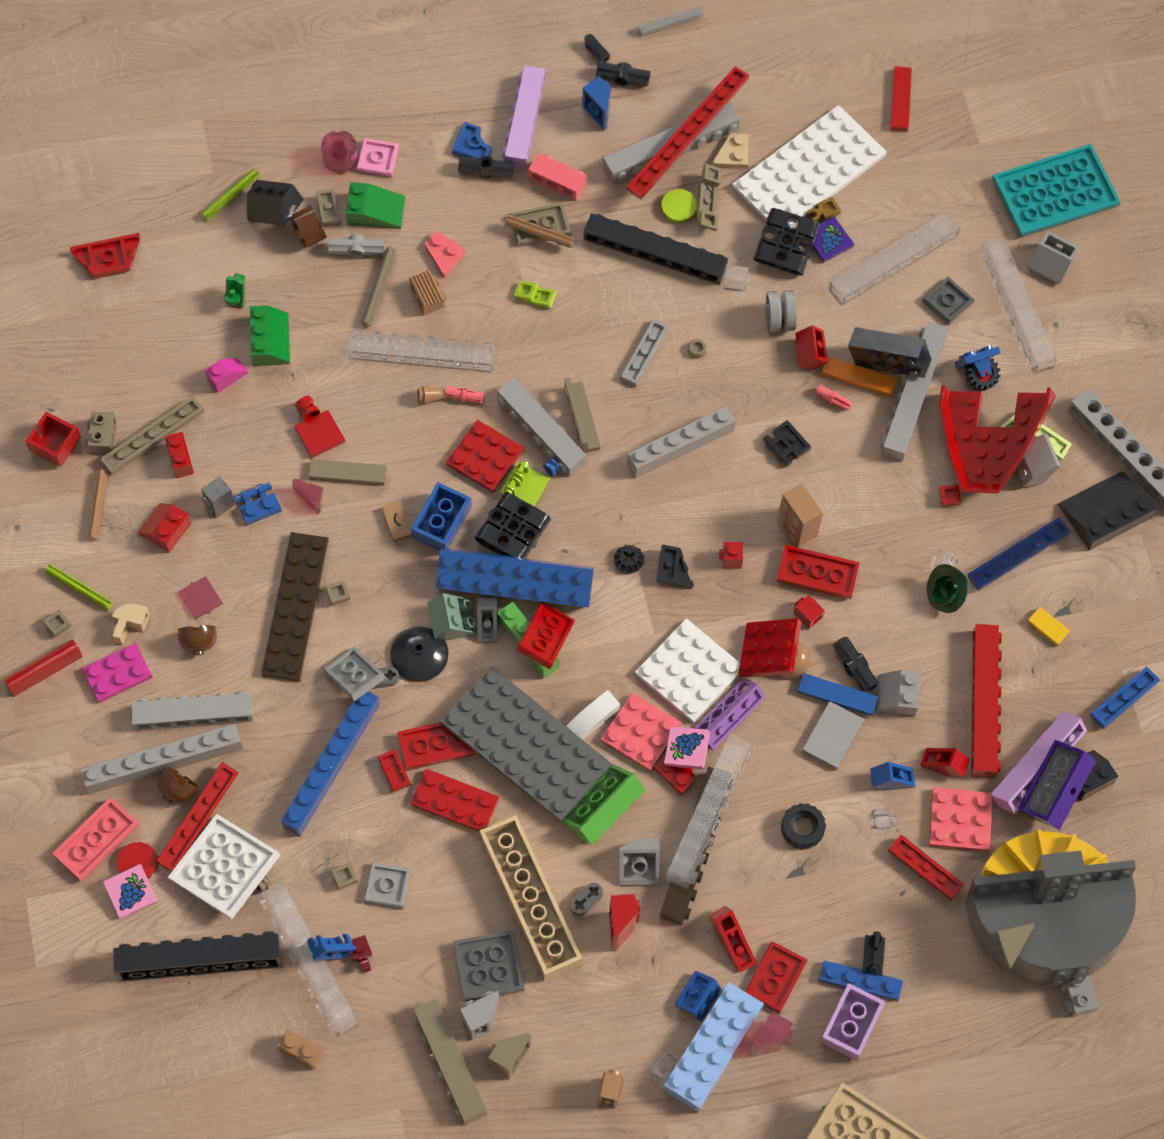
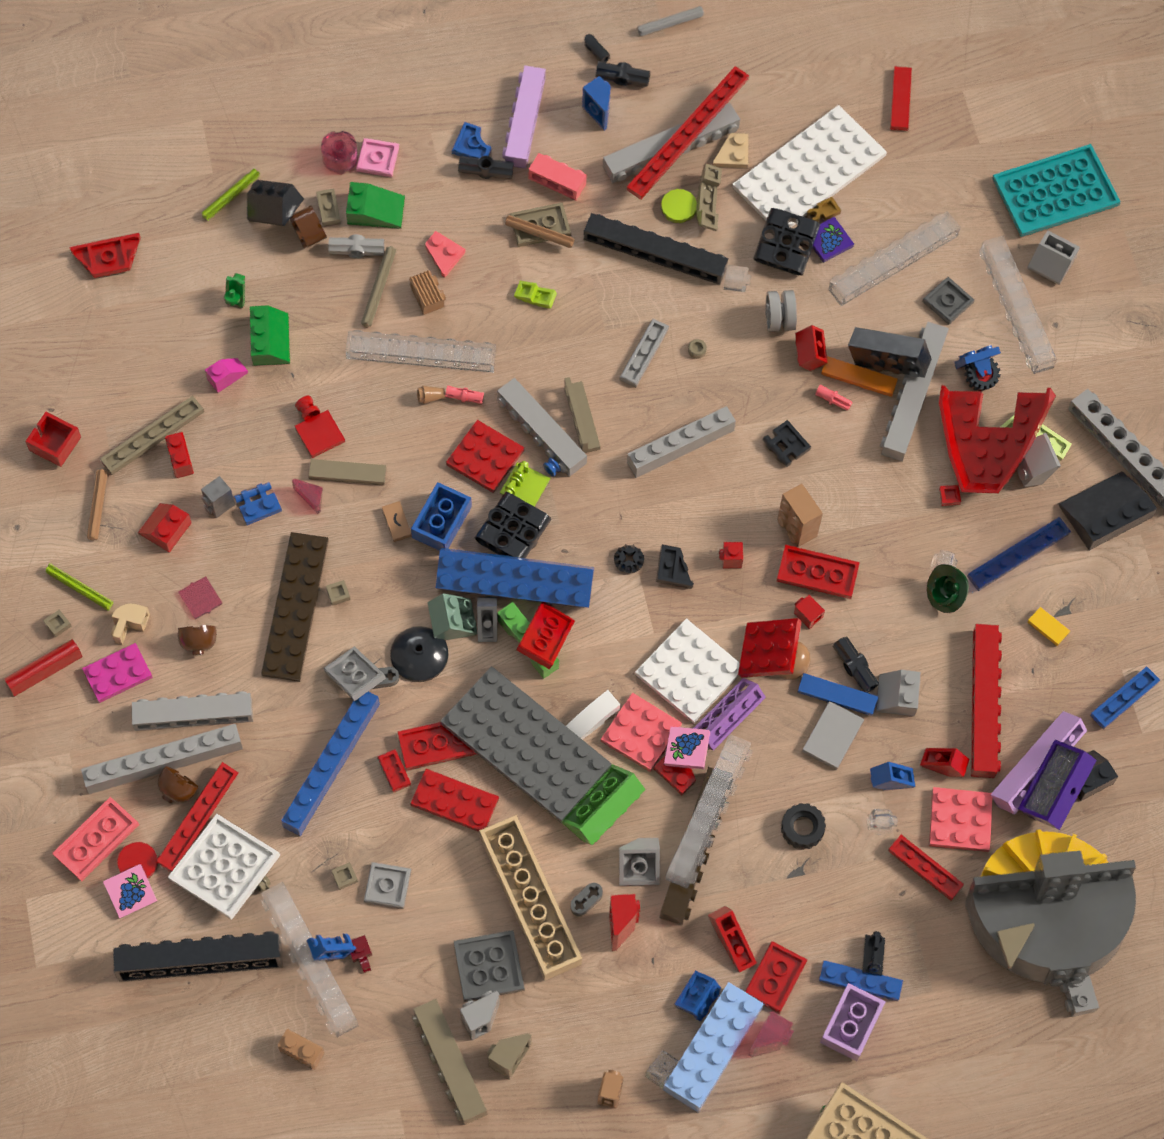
(101, 432): dark tan brick -> none

